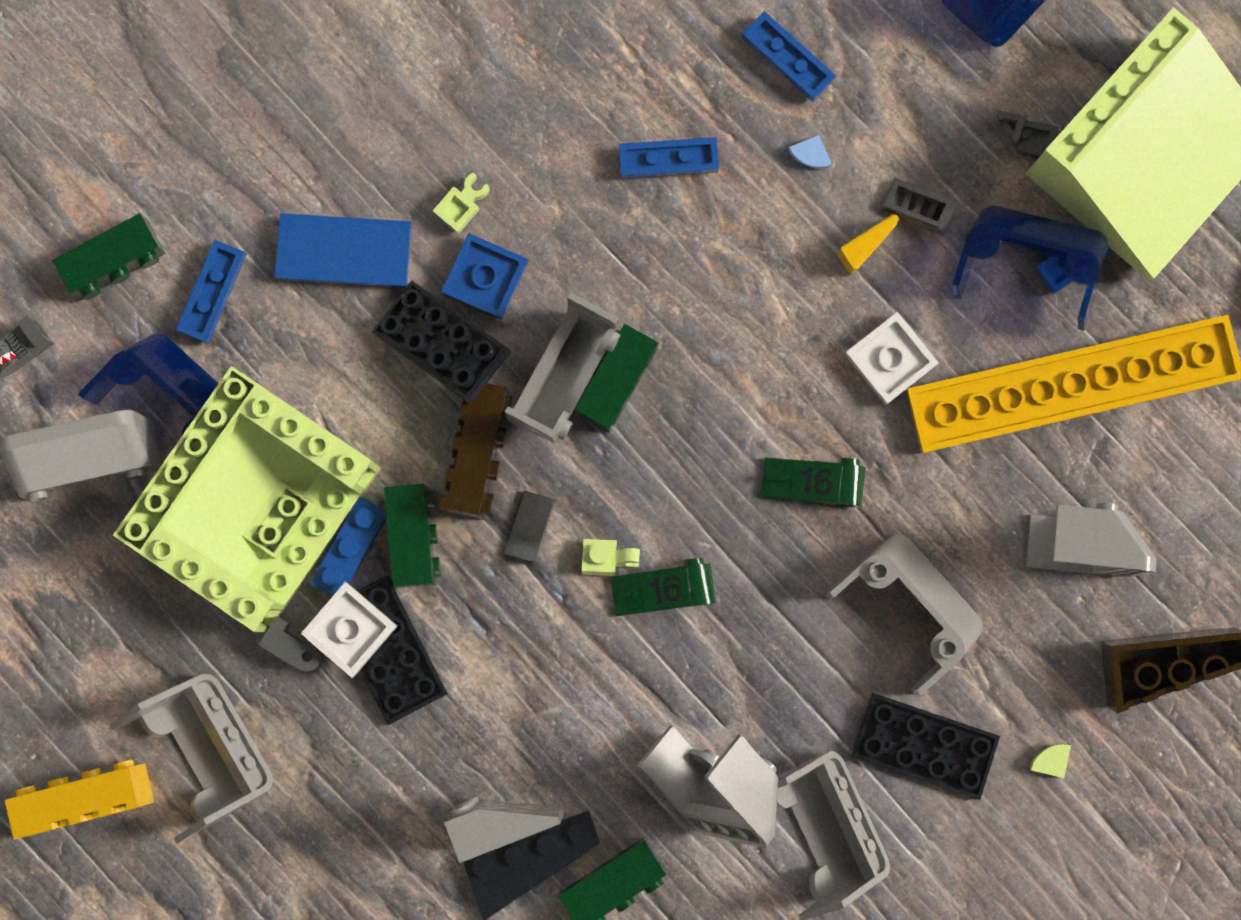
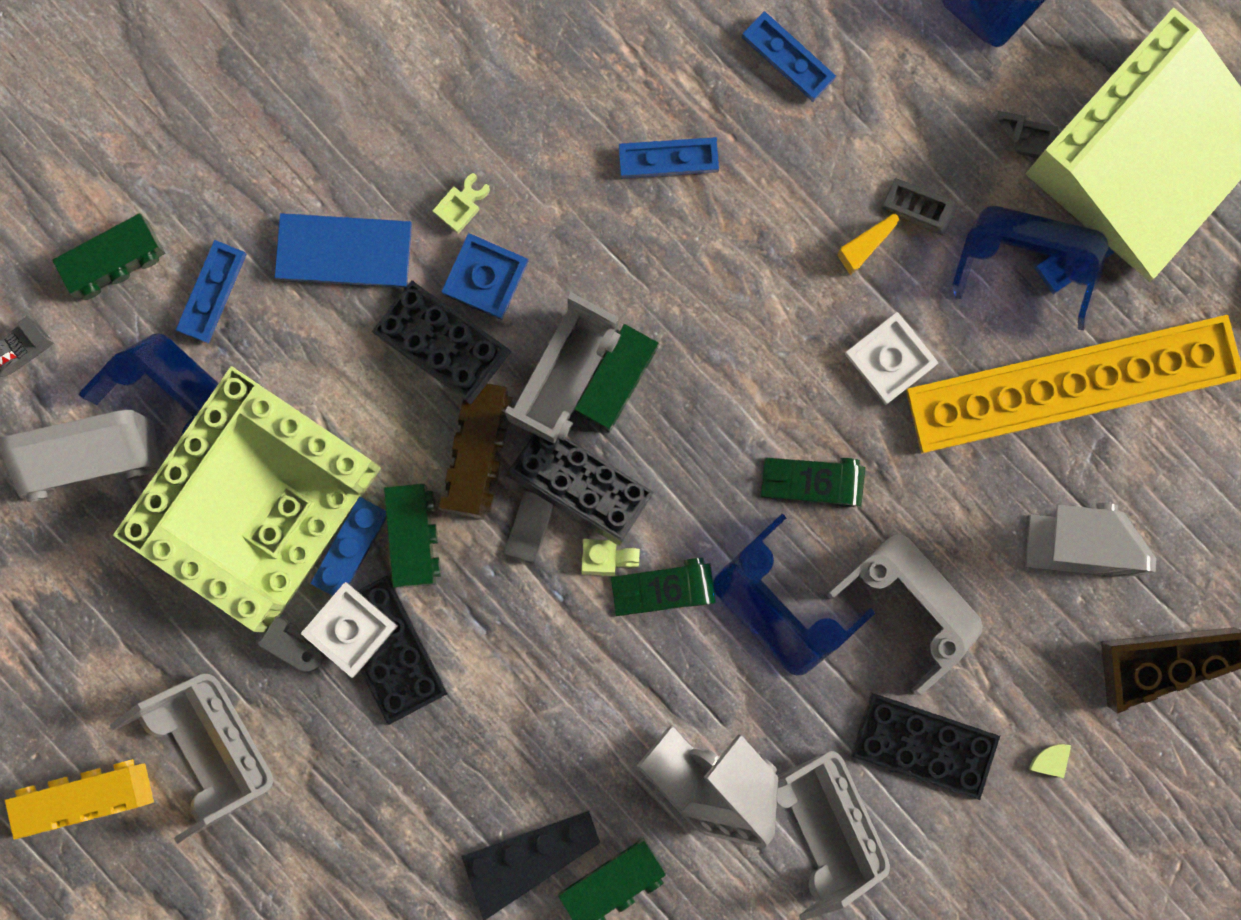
(491, 824): light grey slope -> none
(581, 486): none -> black tile
(769, 620): none -> clear blue windscreen
(811, 153): light blue tile -> none

